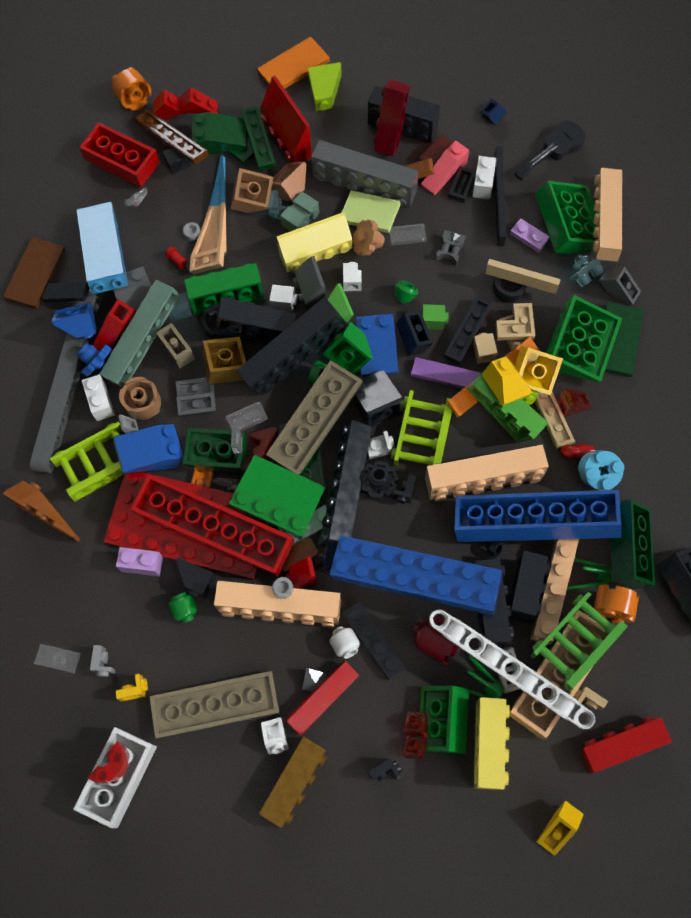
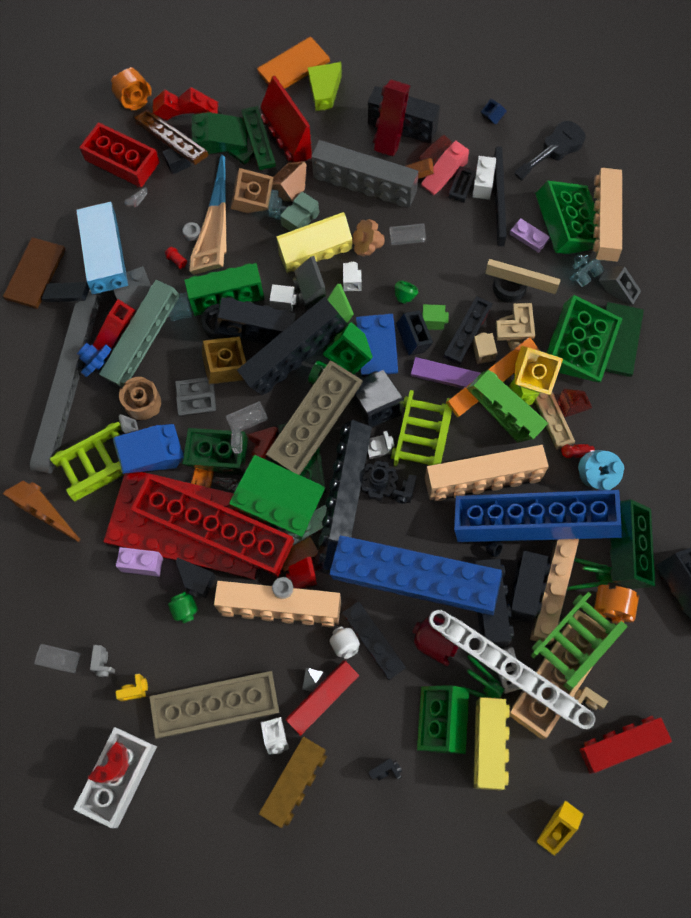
(76, 320): blue slope -> none
(98, 397): white brick -> none
(175, 345): dark tan brick -> none
(366, 206): yellowish green tile -> none
(417, 731): clear red slope -> none
(455, 242): dark grey piece -> none
(505, 381): yellow slope -> none

